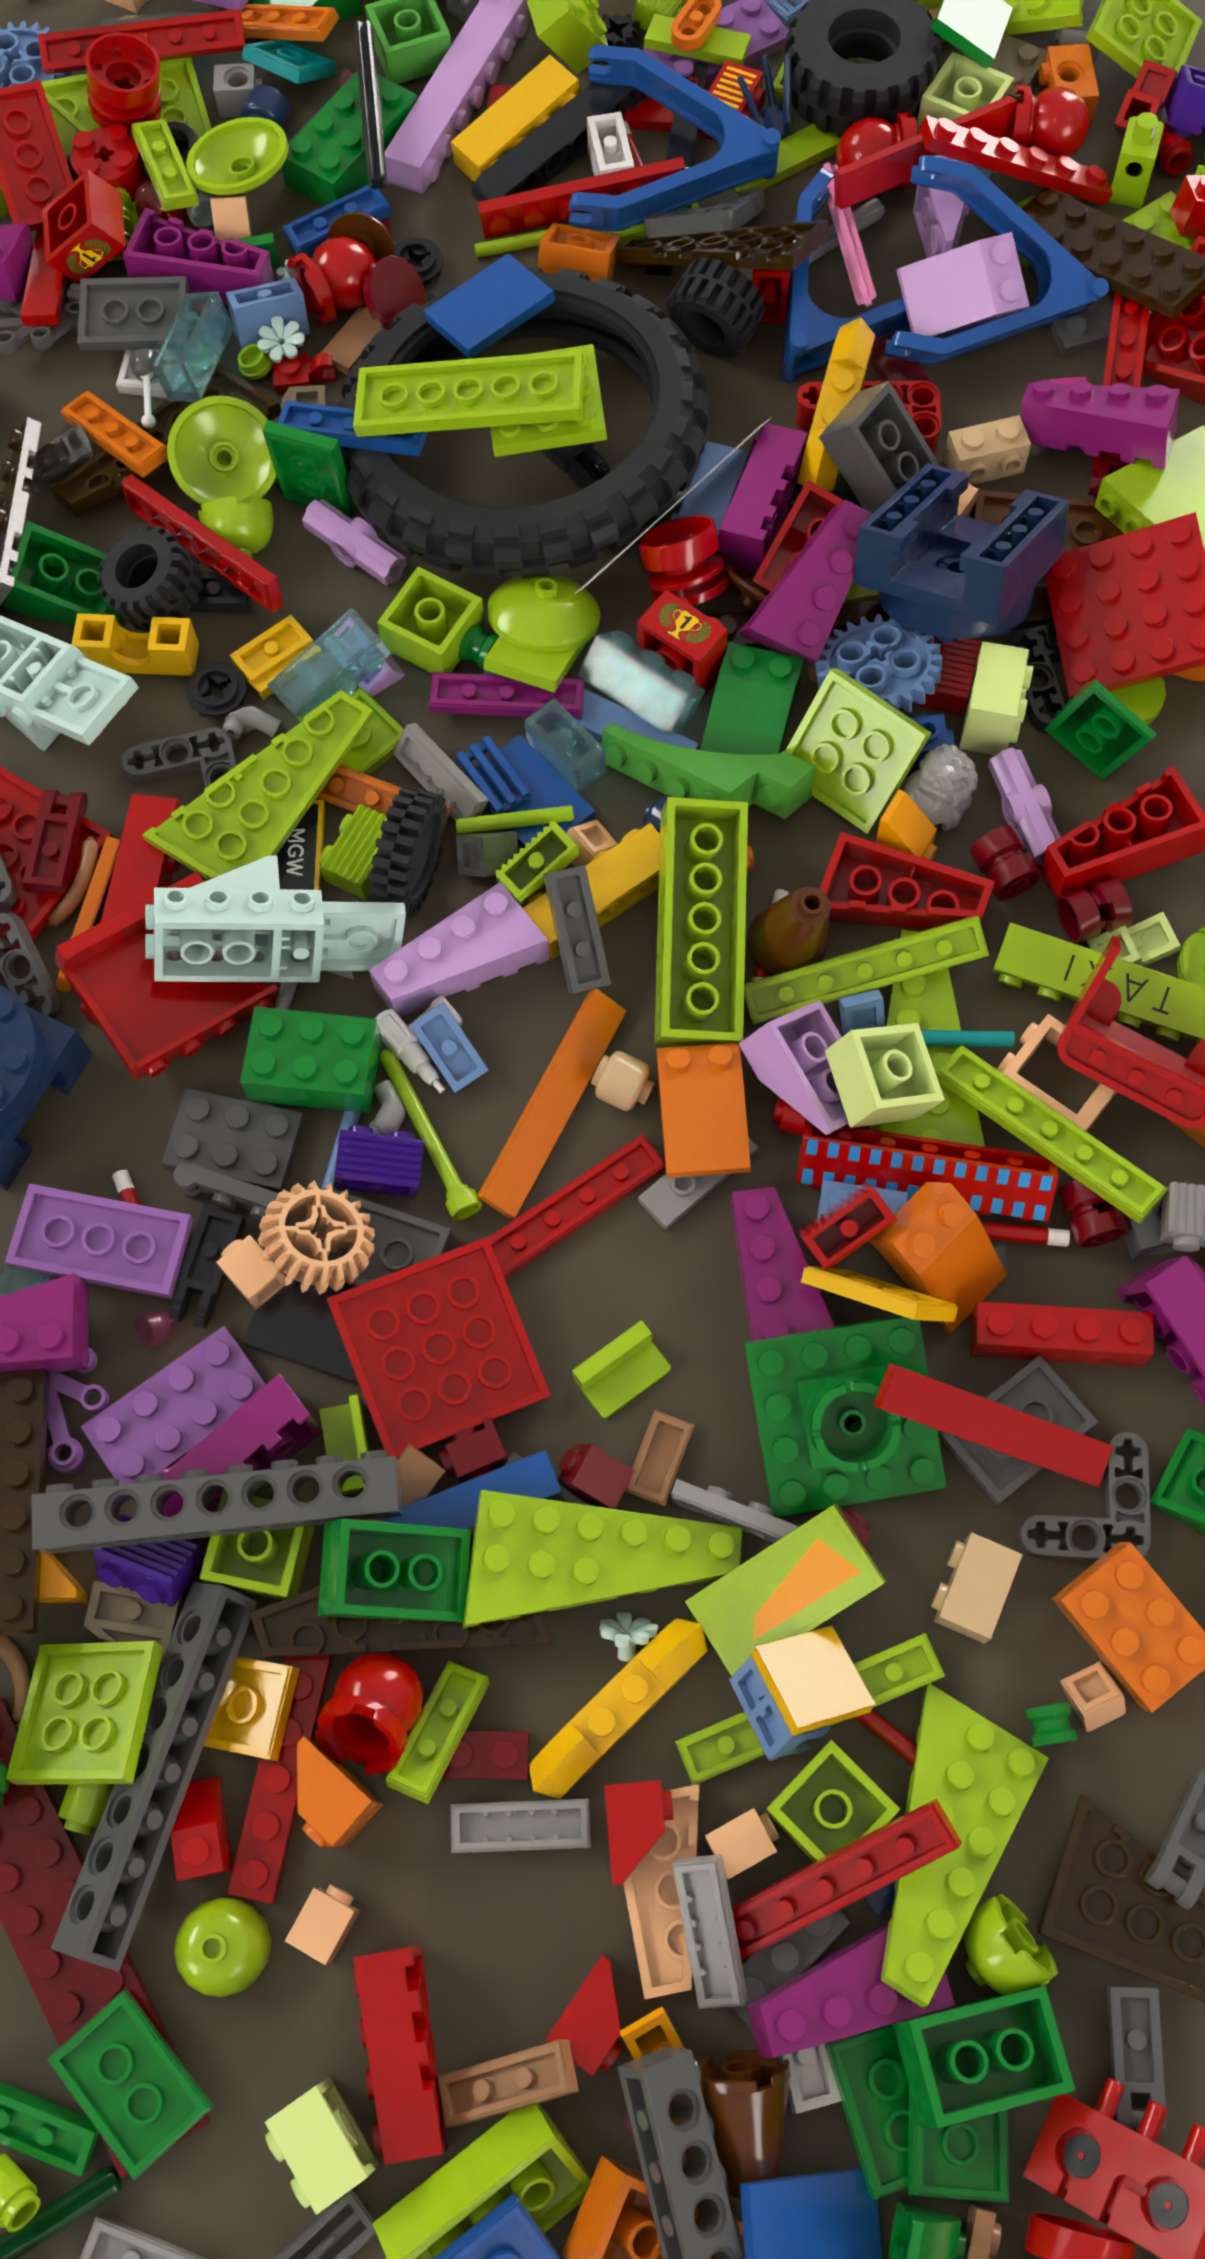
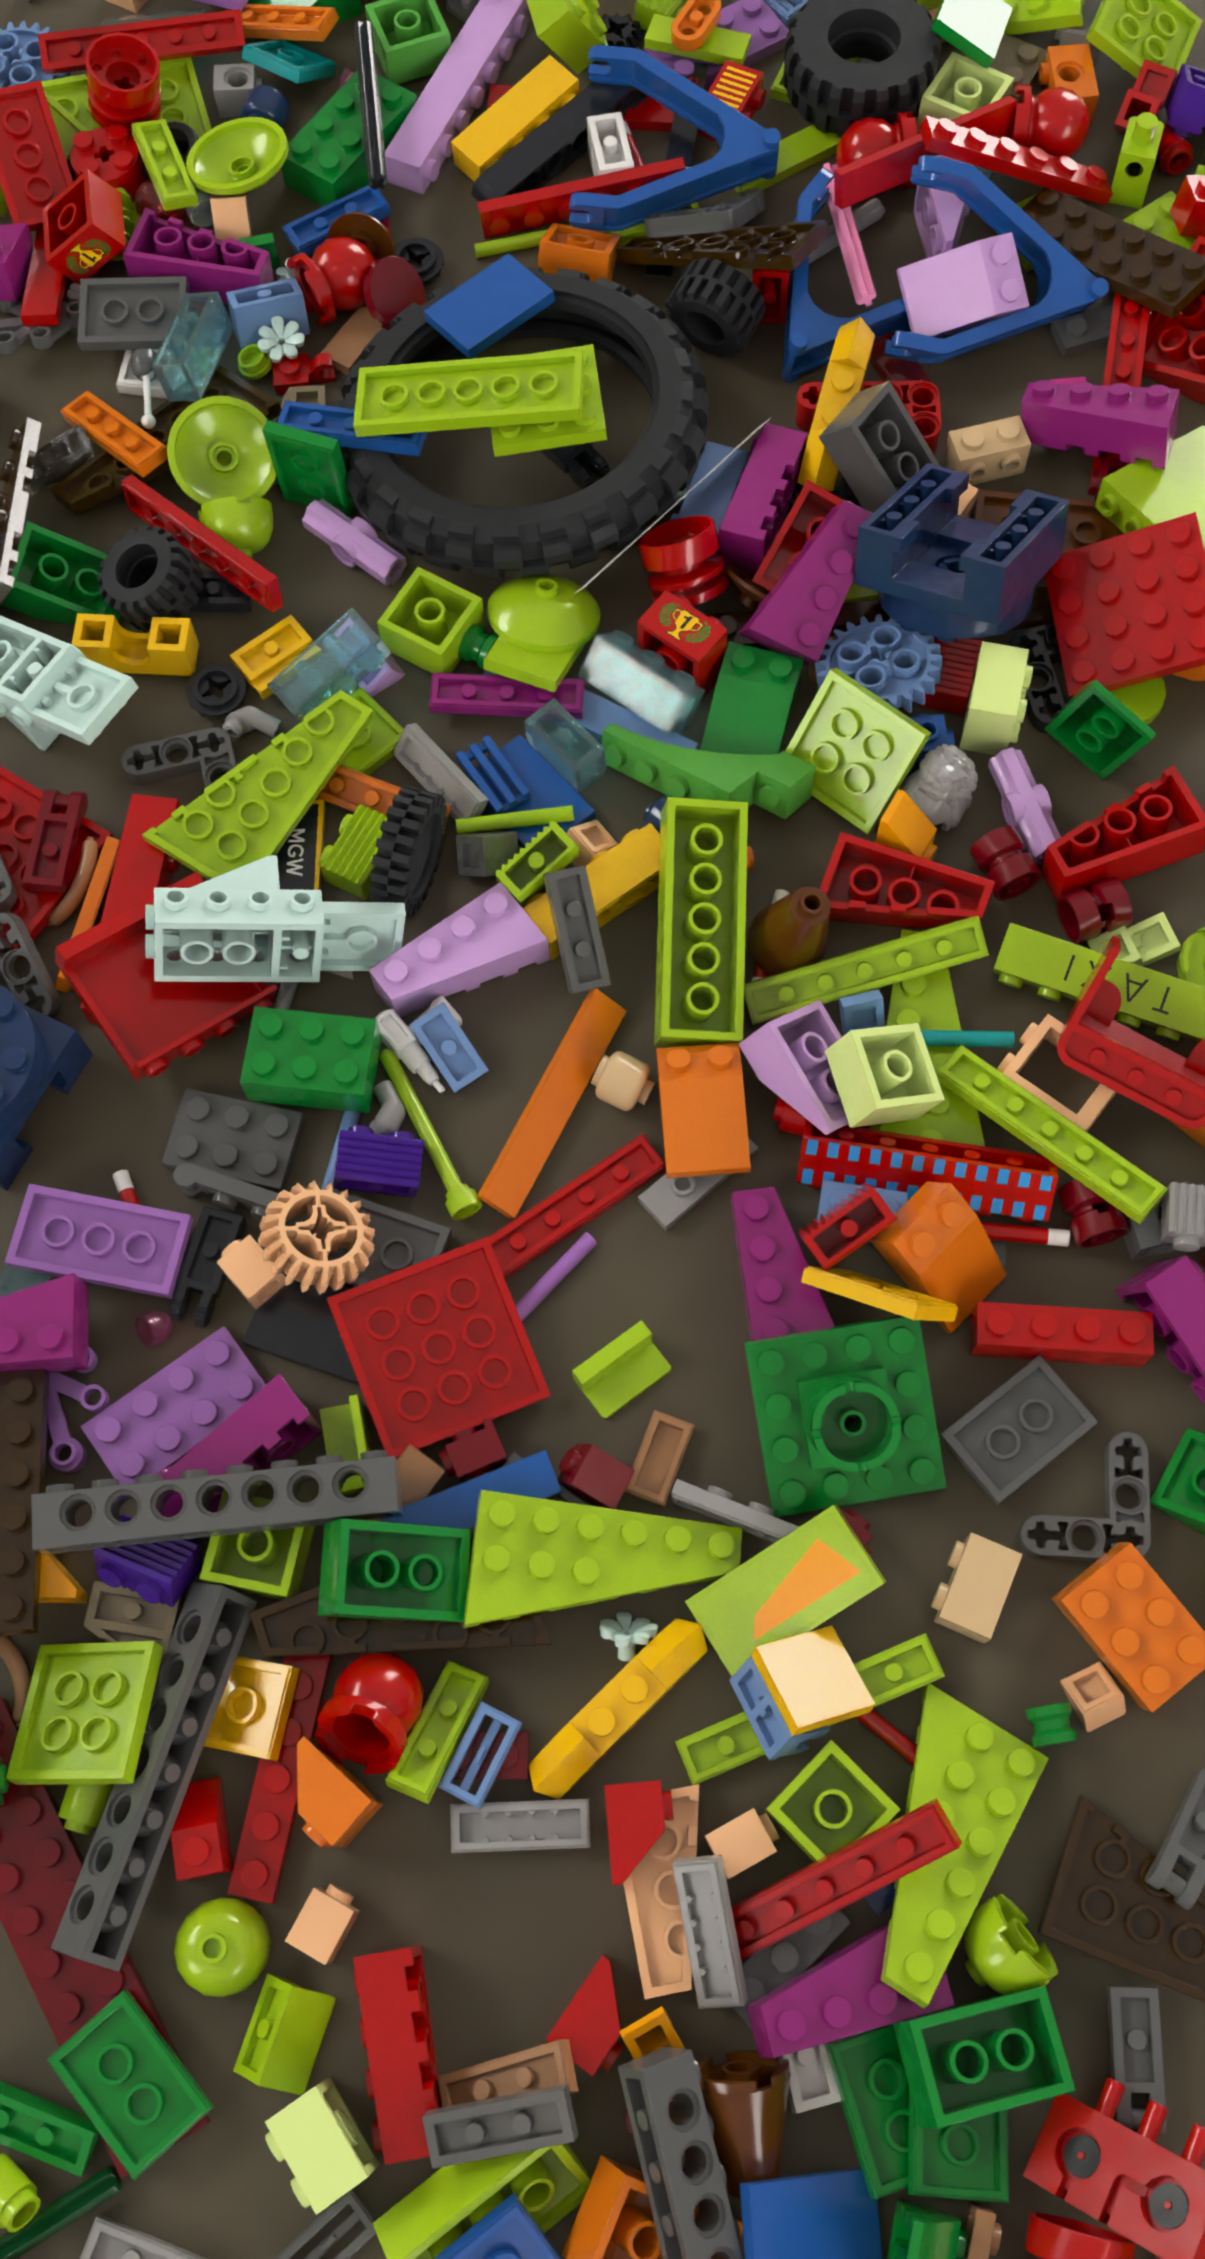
(284, 2035): none -> lime panel
(463, 1791): none -> medium blue tile
(500, 2126): none -> dark grey plate
(555, 1275): none -> medium lavender bar
(773, 115): dark blue plant -> none
(992, 1425): red tile -> none

